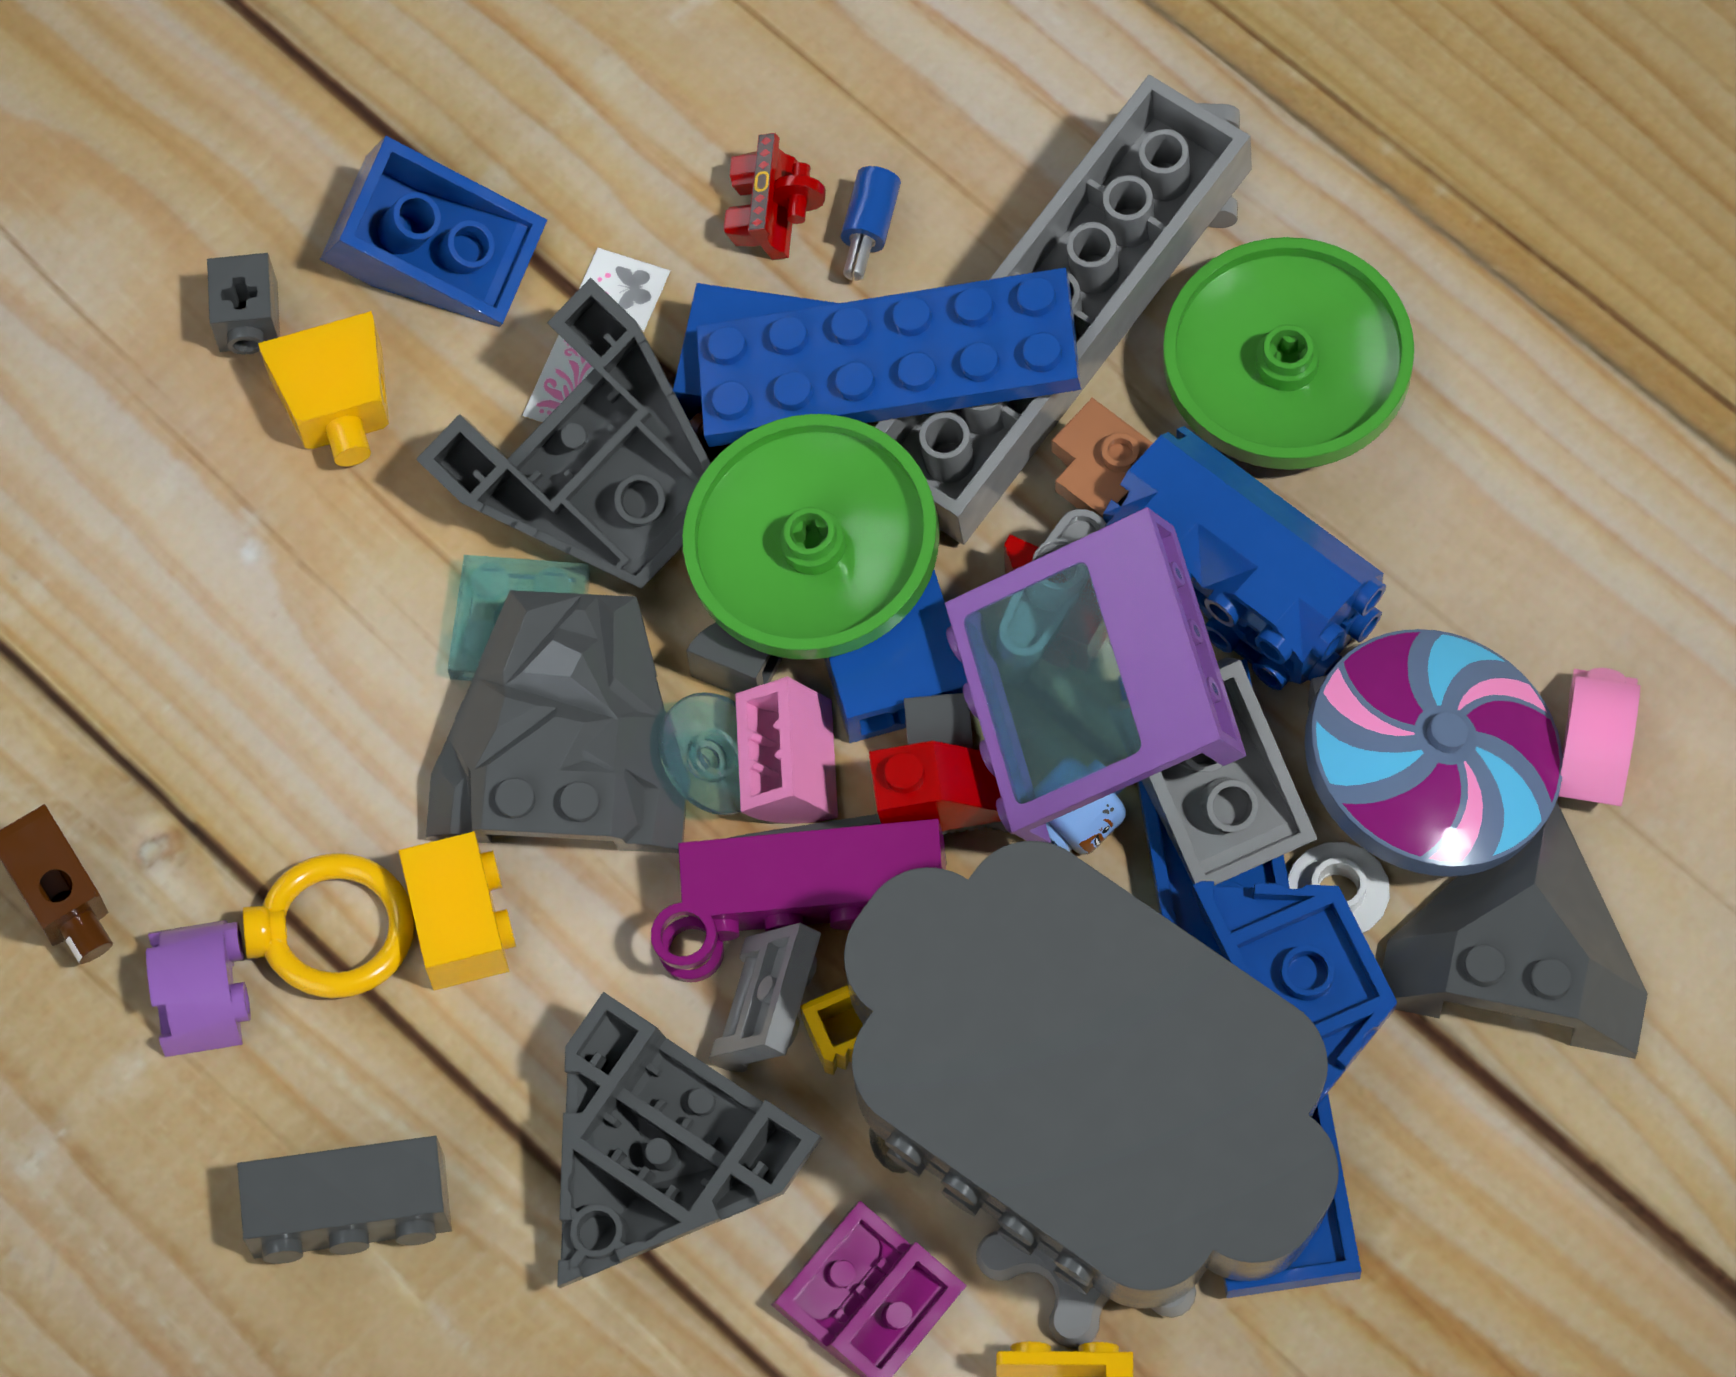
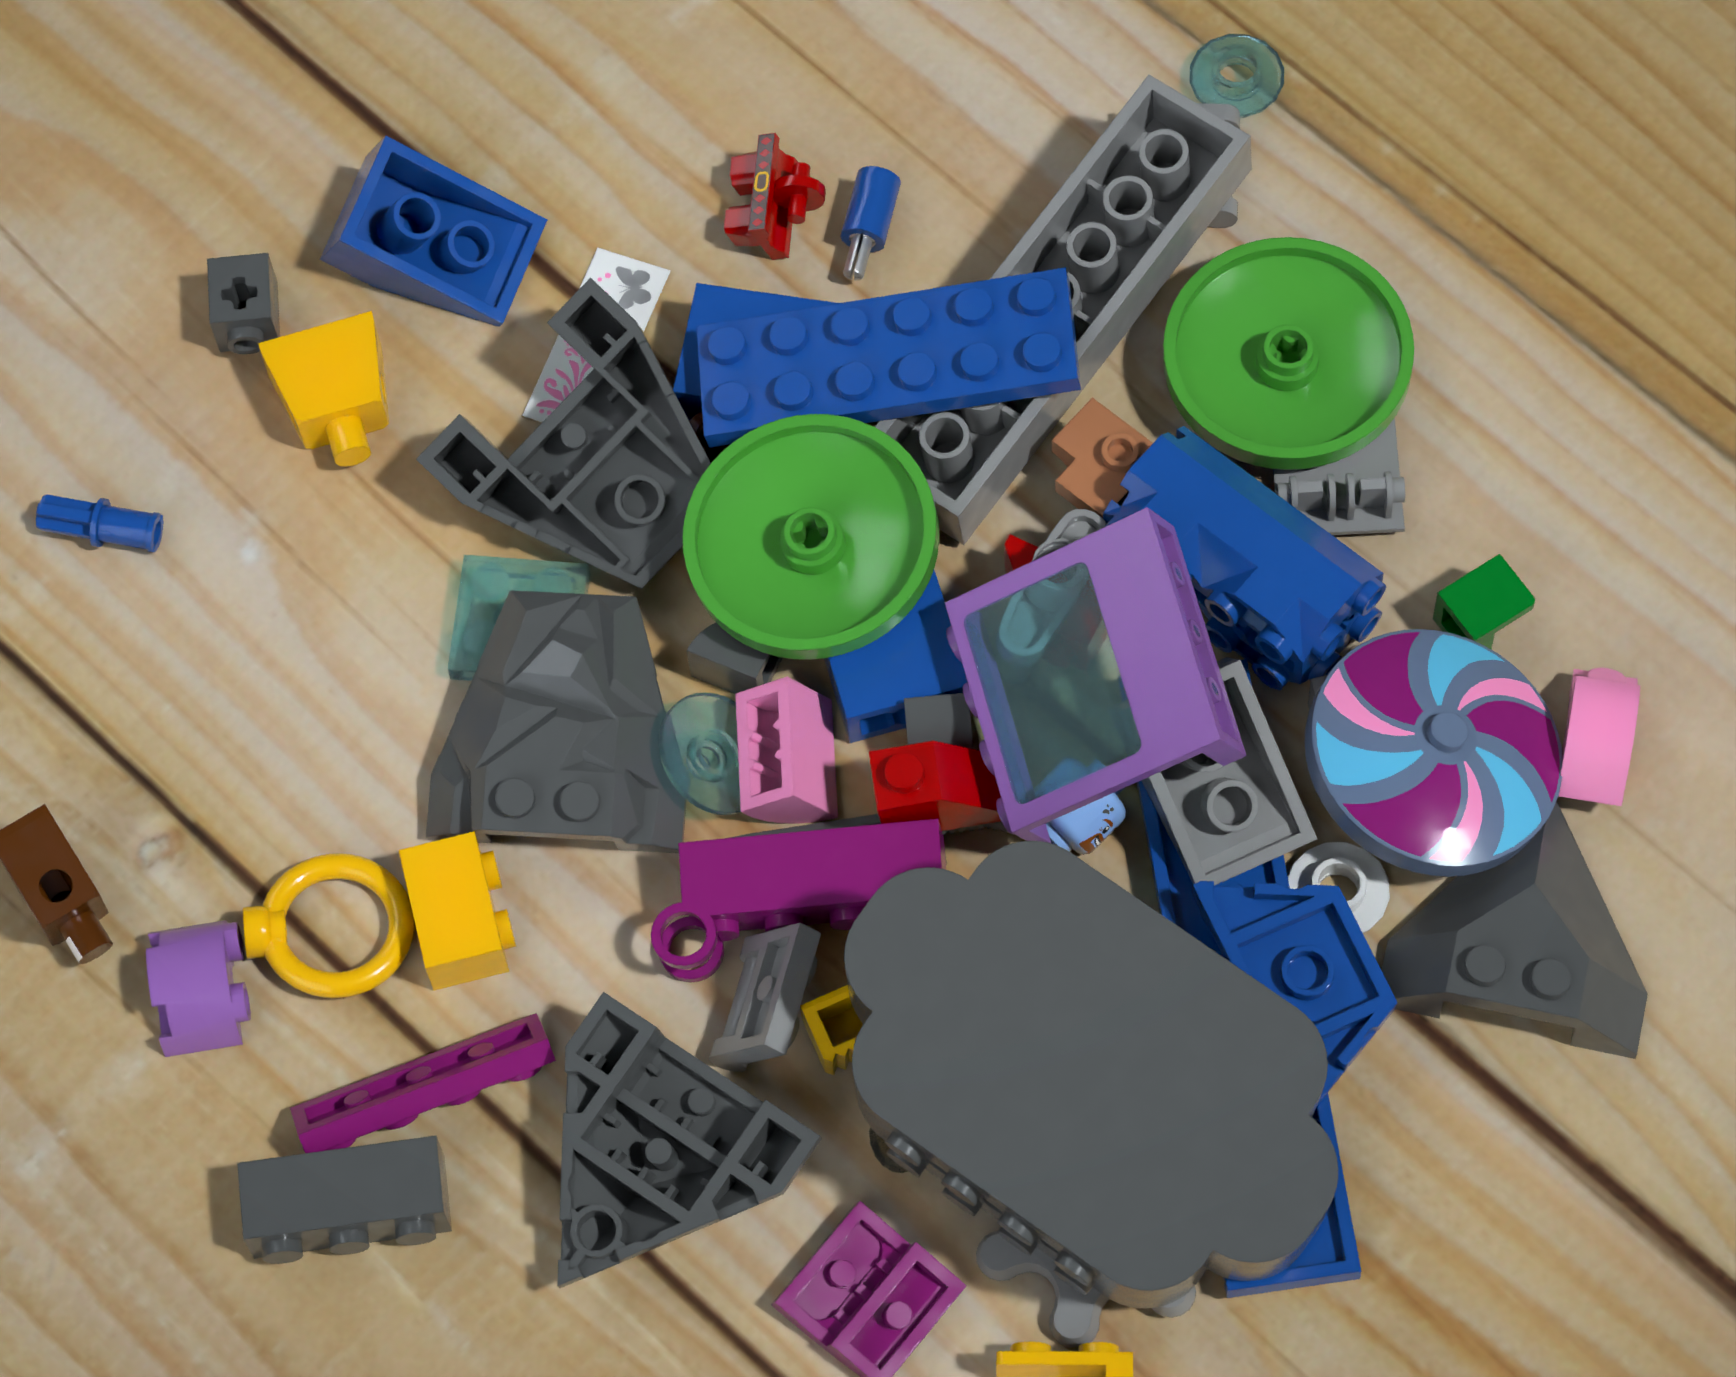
(100, 522): none -> blue axle
(437, 1079): none -> magenta plate
(1237, 49): none -> clear light blue piece
(1352, 494): none -> light grey hinge
(1483, 602): none -> green panel

